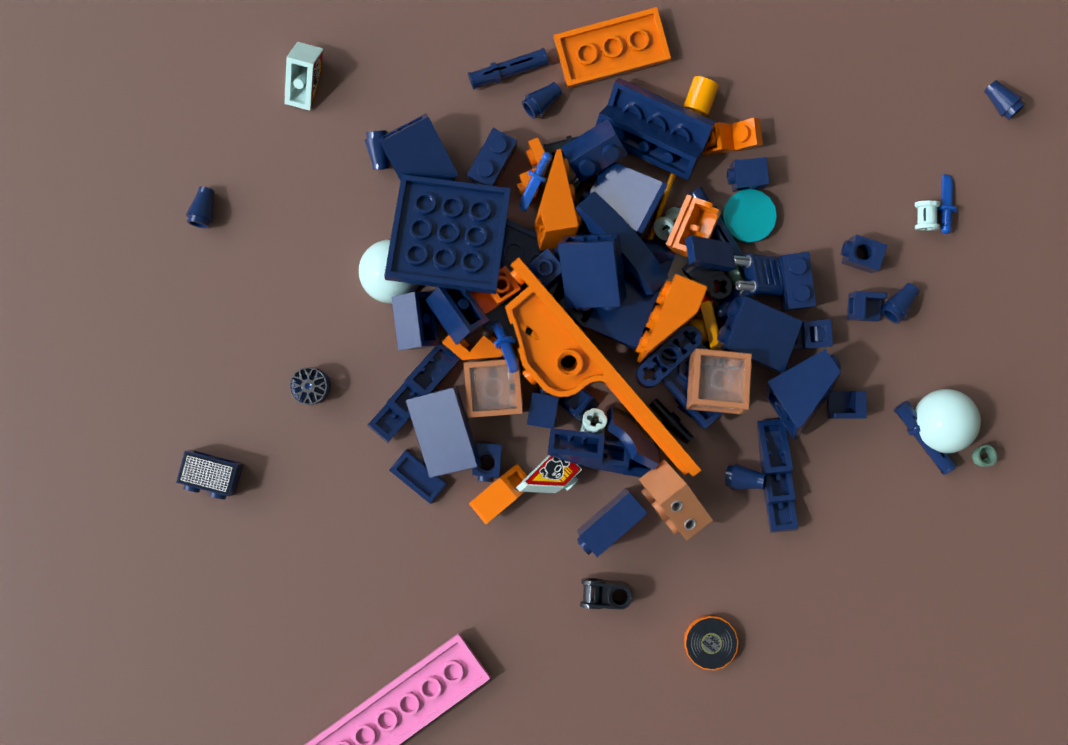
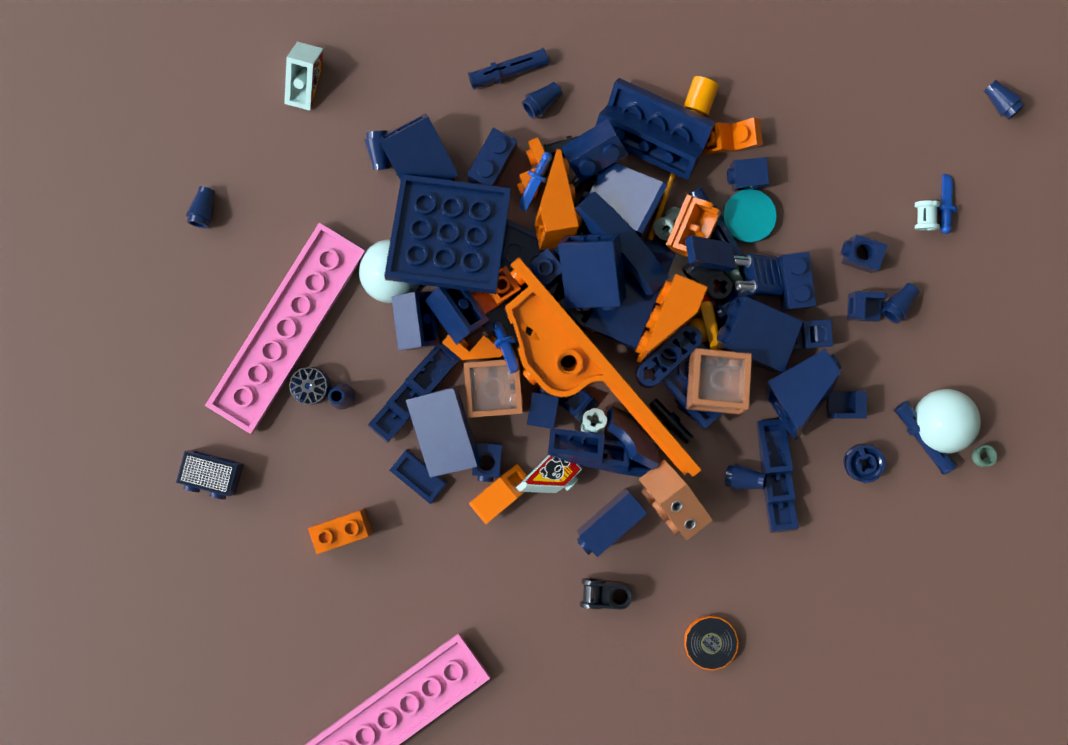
(285, 328): none -> bright pink plate
(340, 531): none -> orange brick
(347, 399): none -> dark blue cone
(612, 47): orange plate -> none
(864, 463): none -> dark blue wheel

